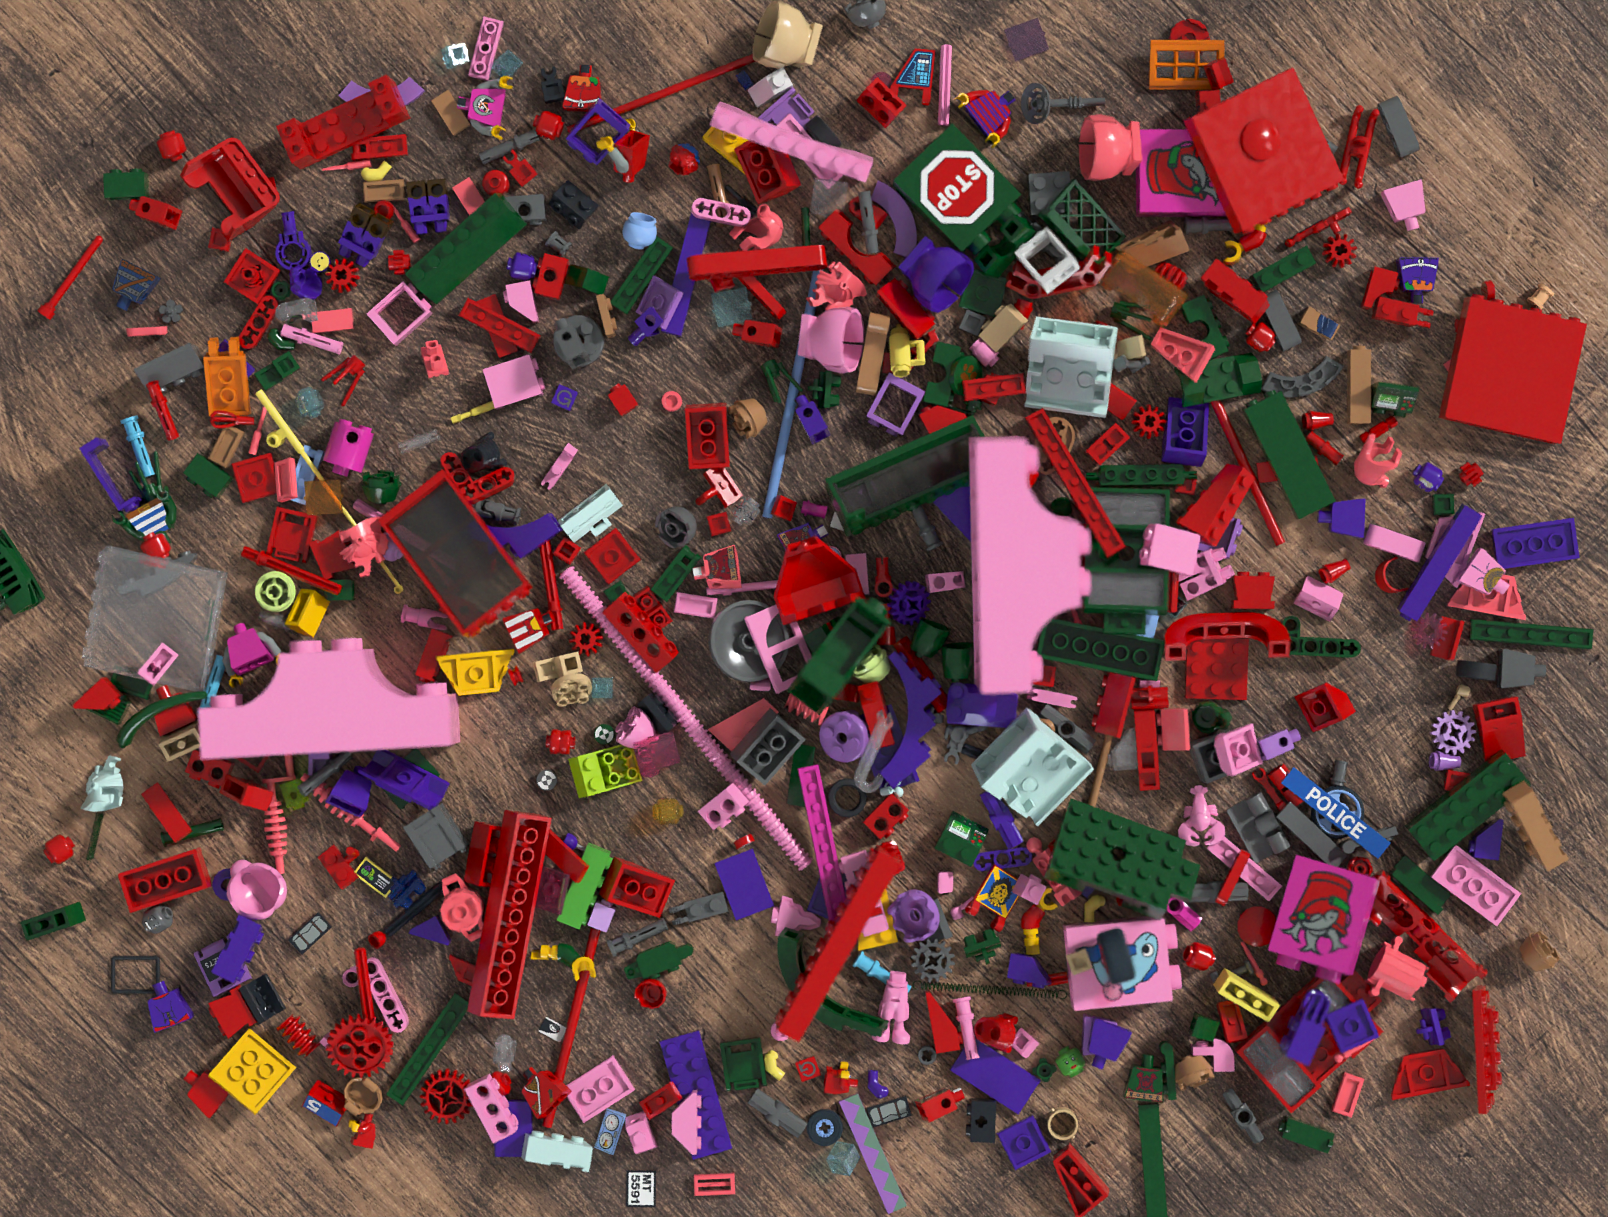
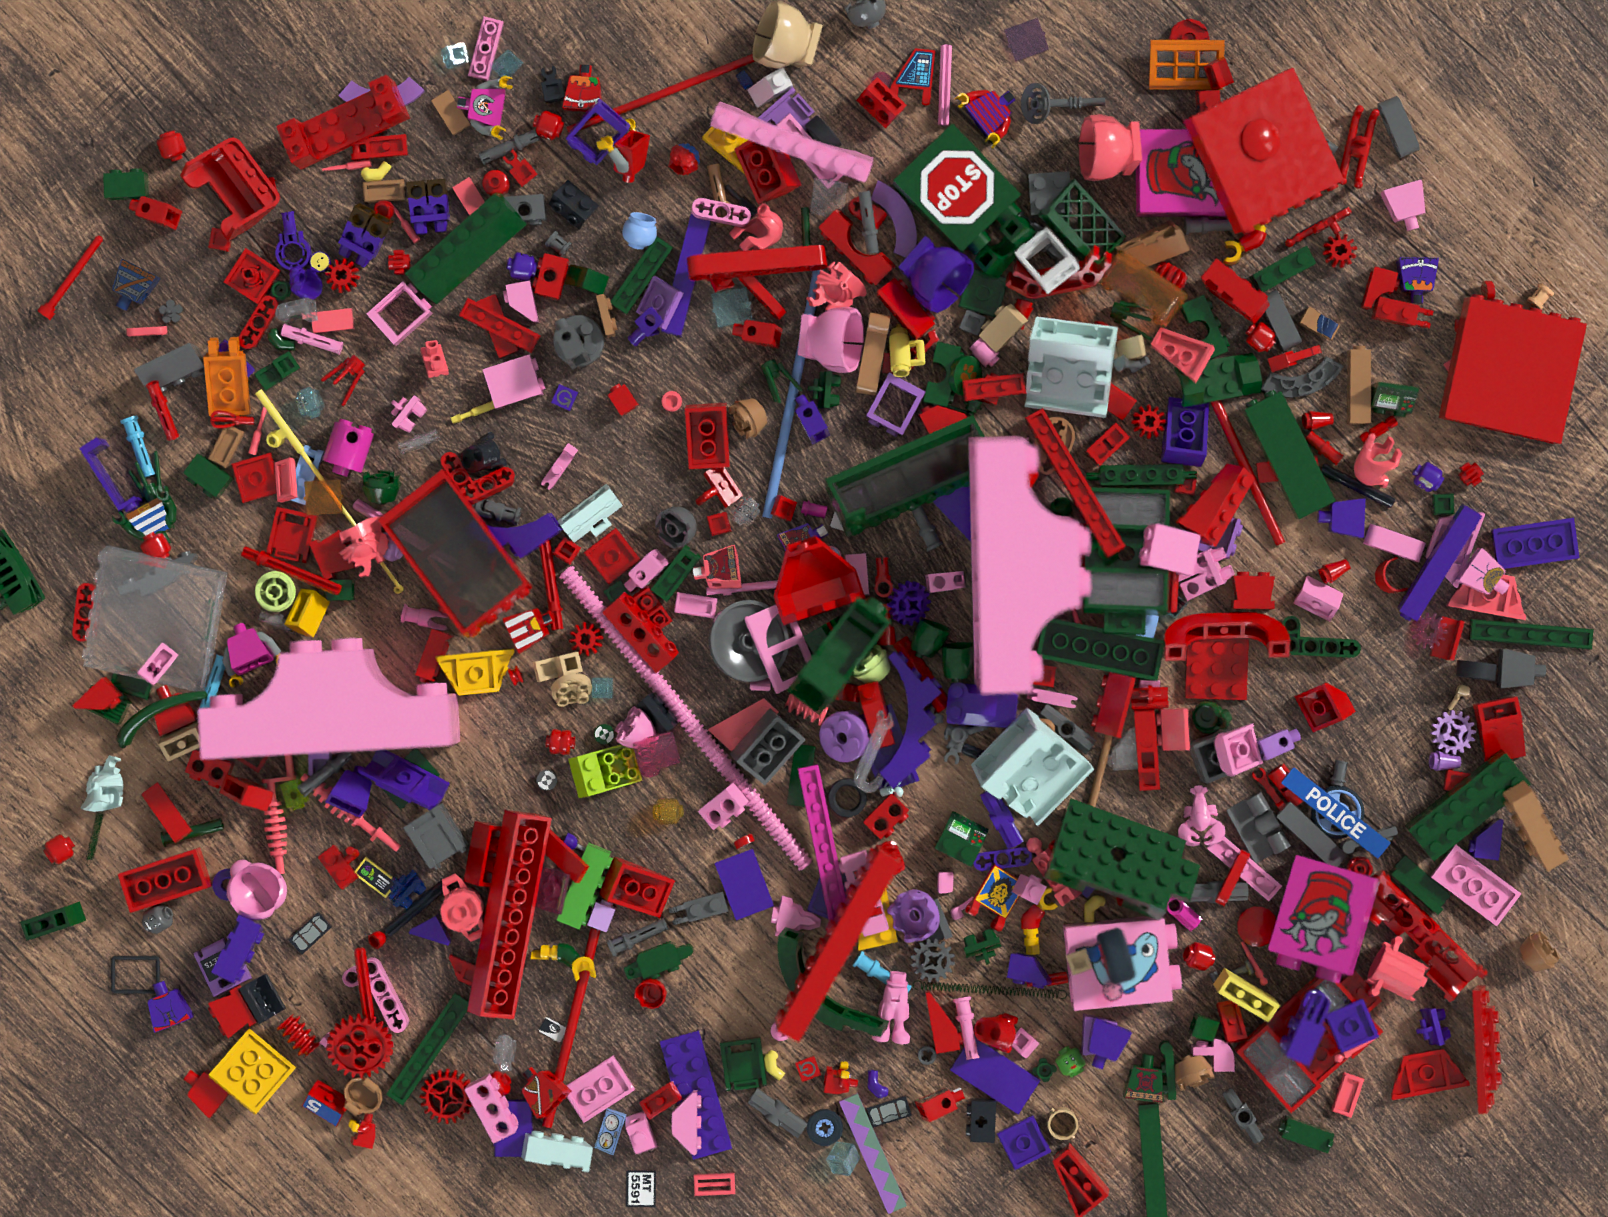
(80, 596): none -> red beam
(402, 420): none -> bright pink hips
(651, 565): none -> bright pink torso
(1289, 358): none -> red piece
(1357, 486): none -> black axle

